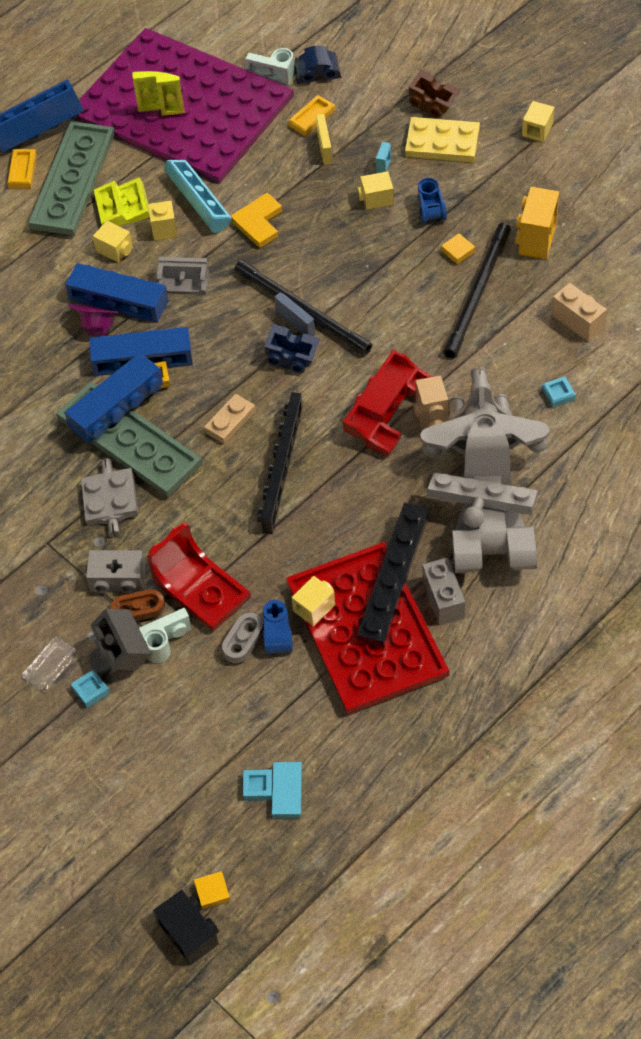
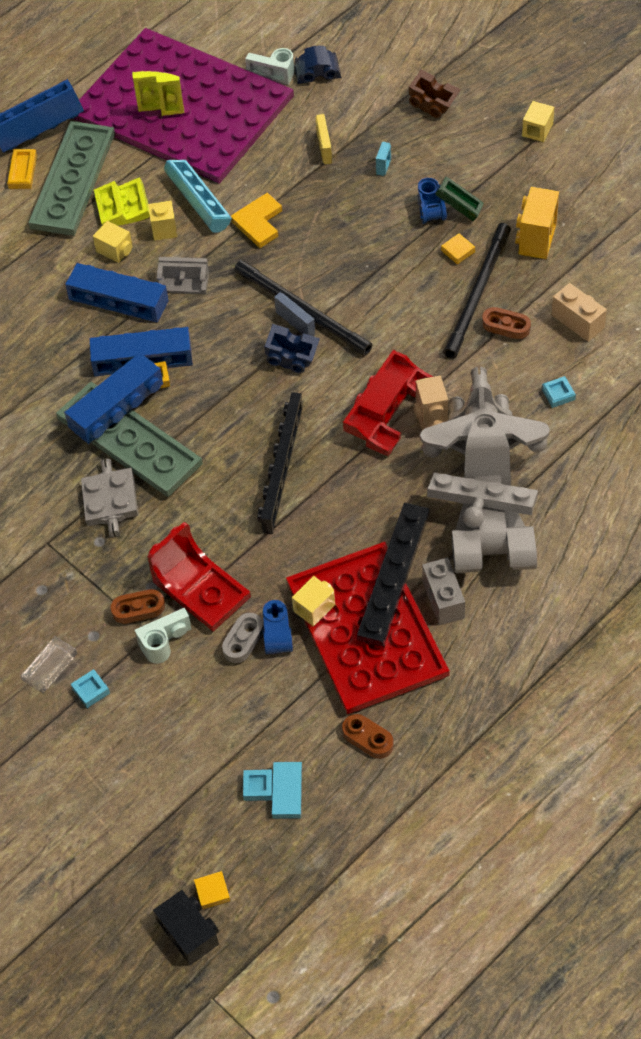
(94, 319): magenta piece -> none
(115, 571): light grey brick -> none
(117, 642): dark grey brick -> none
(230, 419): tan plate -> none
(305, 121): yellow tile -> none
(365, 736): none -> dark orange plate
(376, 190): light yellow brick -> none
(442, 139): light yellow plate -> none
(459, 198): none -> dark green tile
(507, 323): none -> dark orange plate

